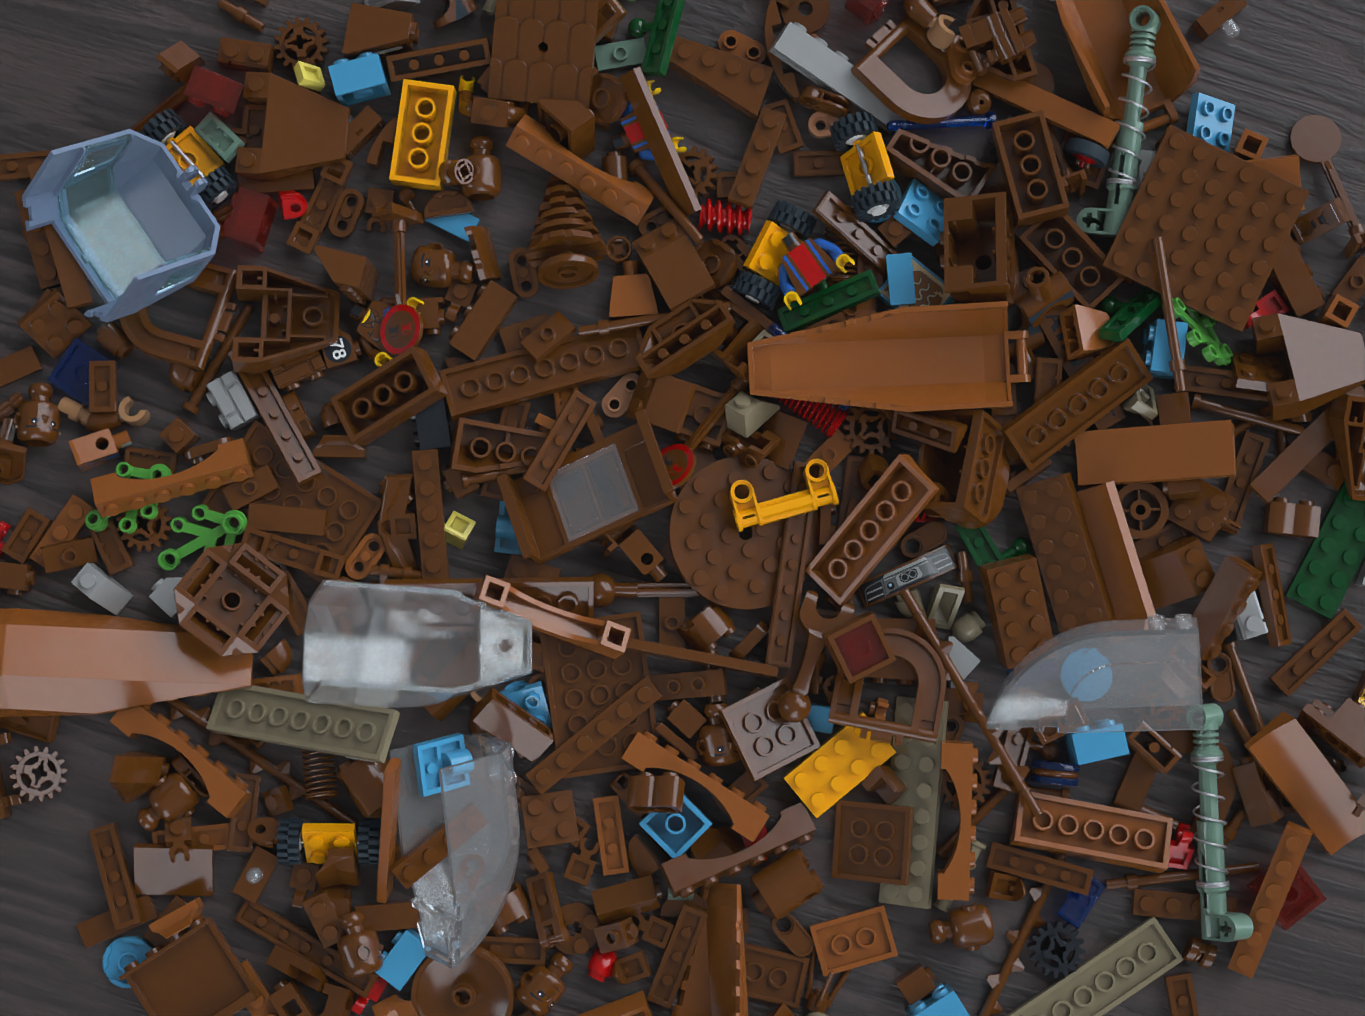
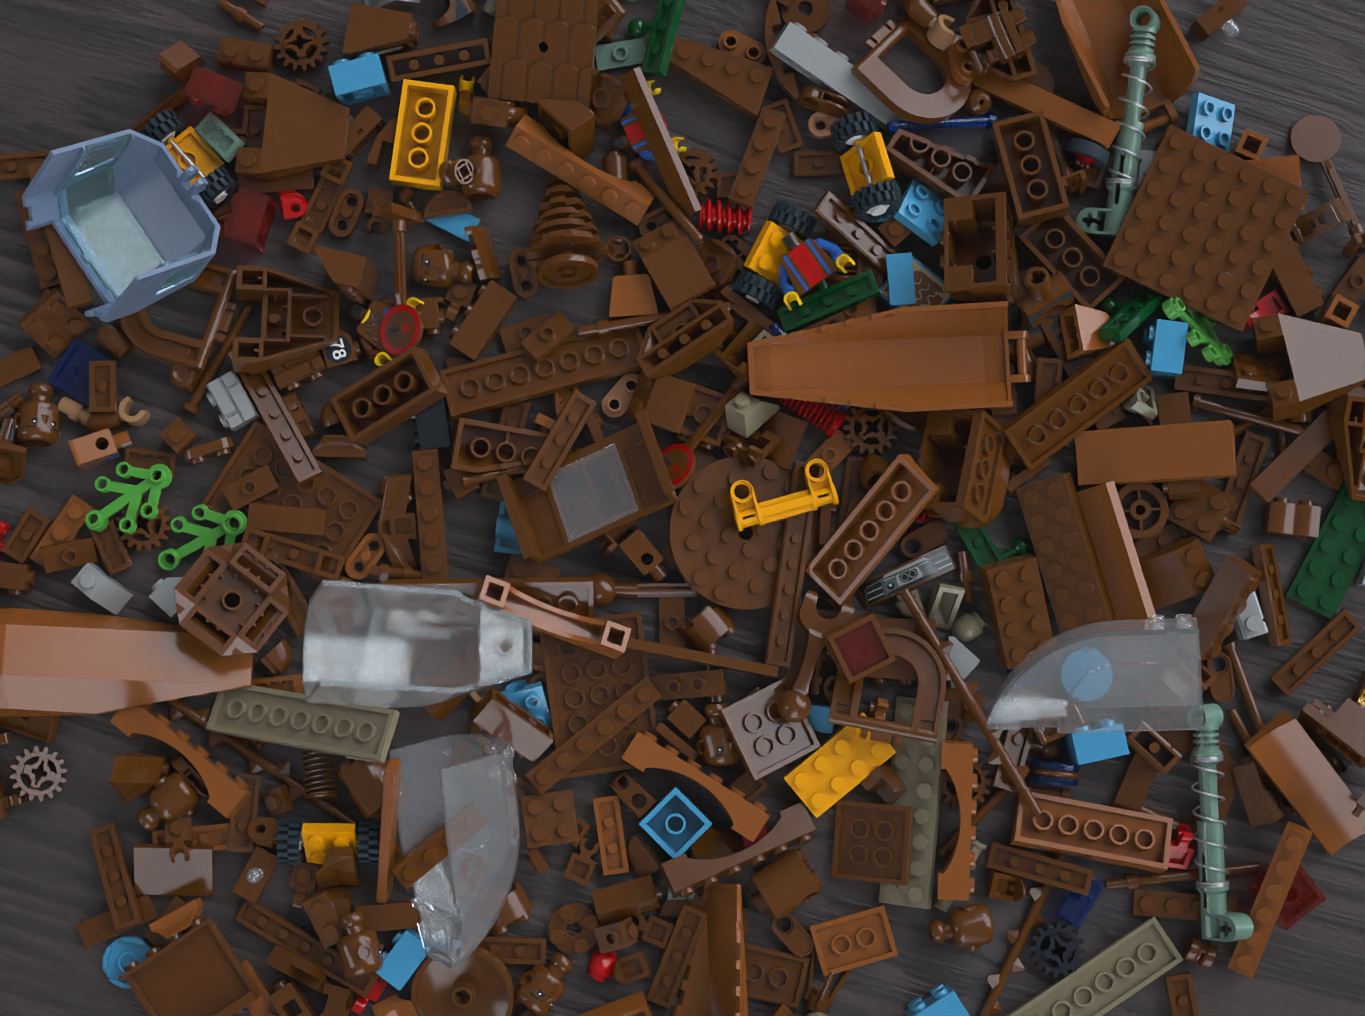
(224, 466): dark orange arch -> none
(309, 76): light yellow plate -> none
(434, 755): dark azure plate -> none
(458, 529): light yellow slope -> none
(546, 910): reddish brown plate -> none
(656, 793): reddish brown brick -> none
(750, 640): reddish brown beam -> none
(916, 983): reddish brown brick -> none
(929, 429): reddish brown slope -> none
(1176, 364): reddish brown bar -> none
(1230, 829): reddish brown bar -> none

